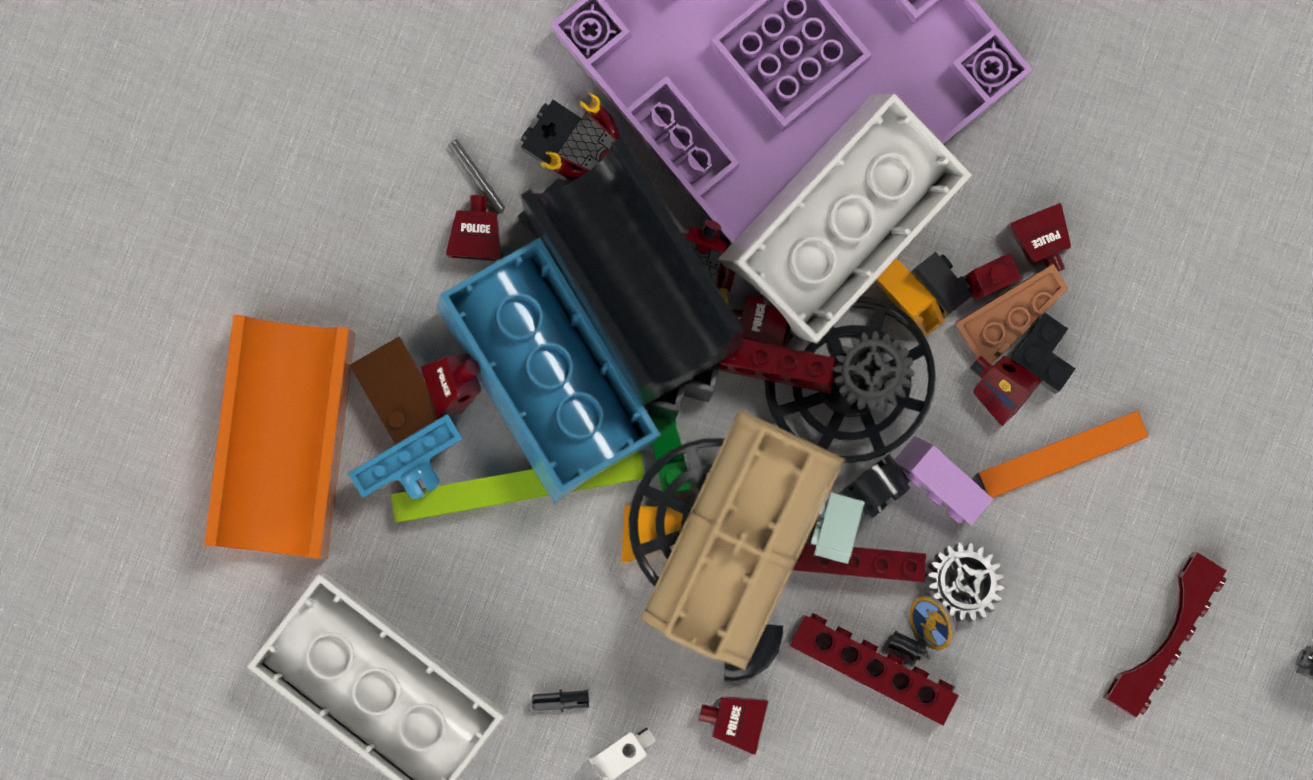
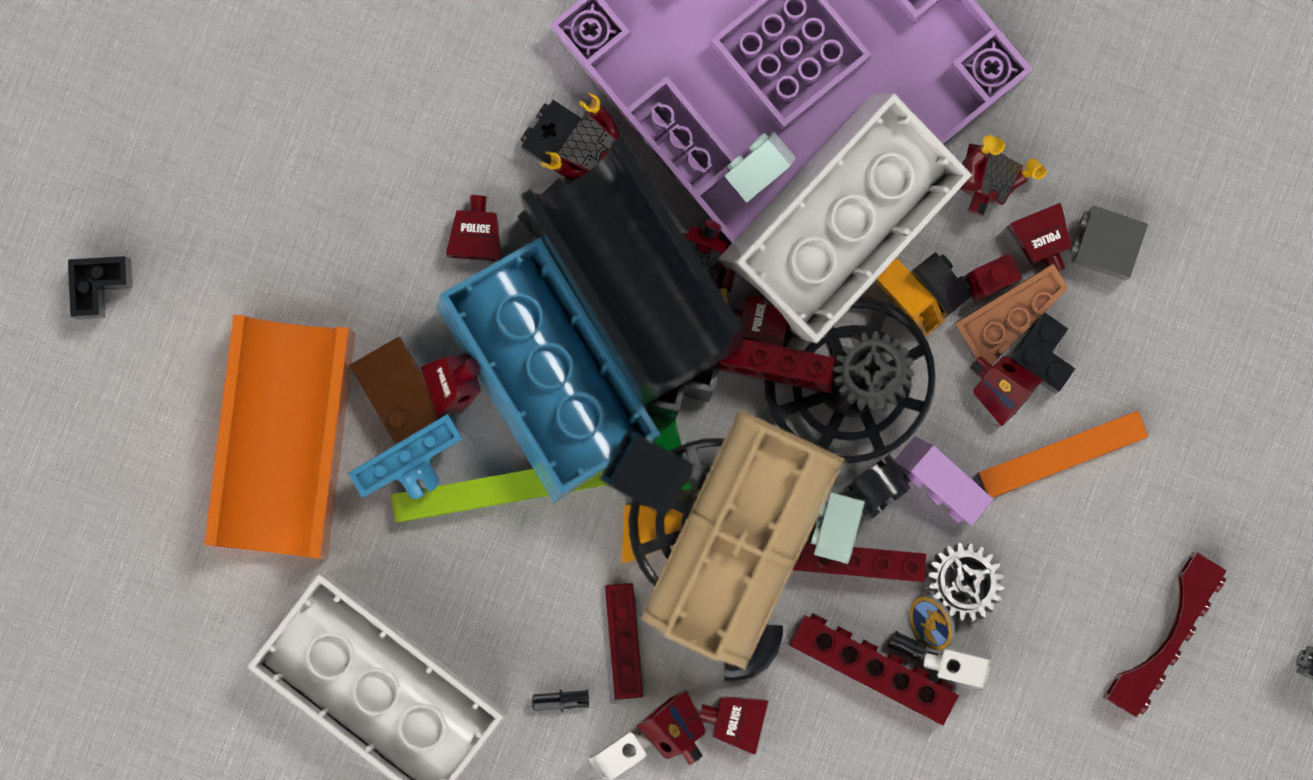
(90, 278): none -> black brick
(476, 176): dark grey bar -> none
(624, 641): none -> dark red tile
(647, 472): none -> black brick
(674, 728): none -> dark red torso
(760, 167): none -> light aqua brick
(972, 671): none -> white torso
(995, 174): none -> torso
(1108, 242): none -> dark grey piece

